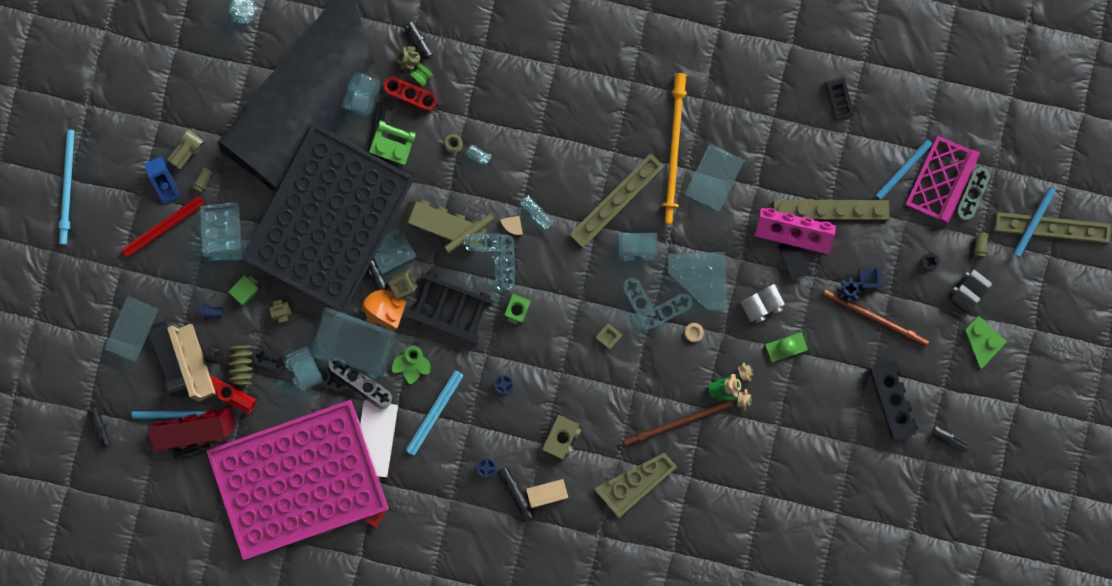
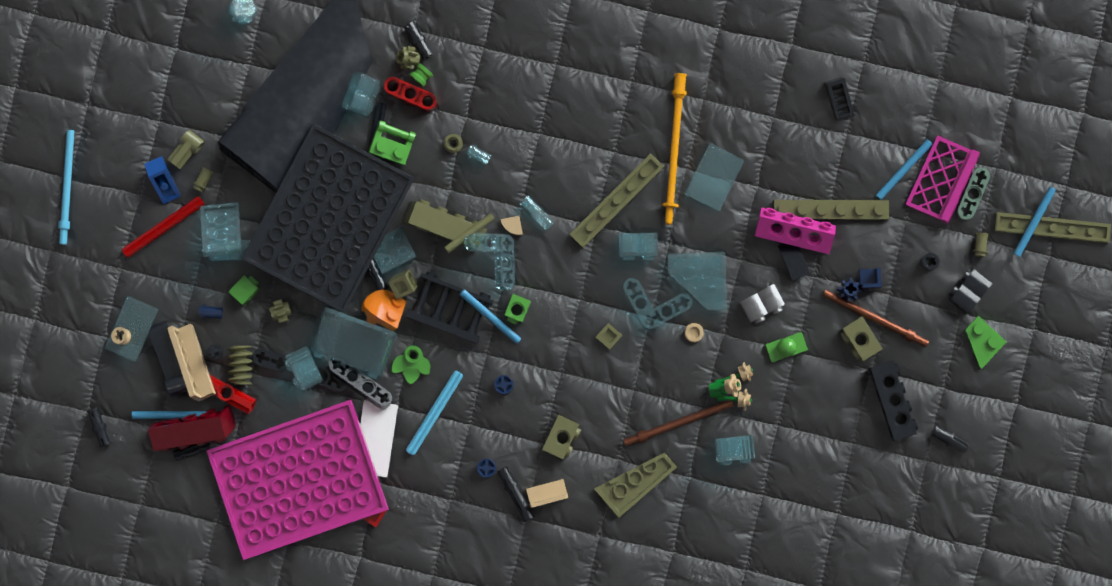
(116, 334): none -> tan bush
(490, 316): none -> dark azure bar
(734, 448): none -> clear light blue brick
(871, 344): none -> olive brick

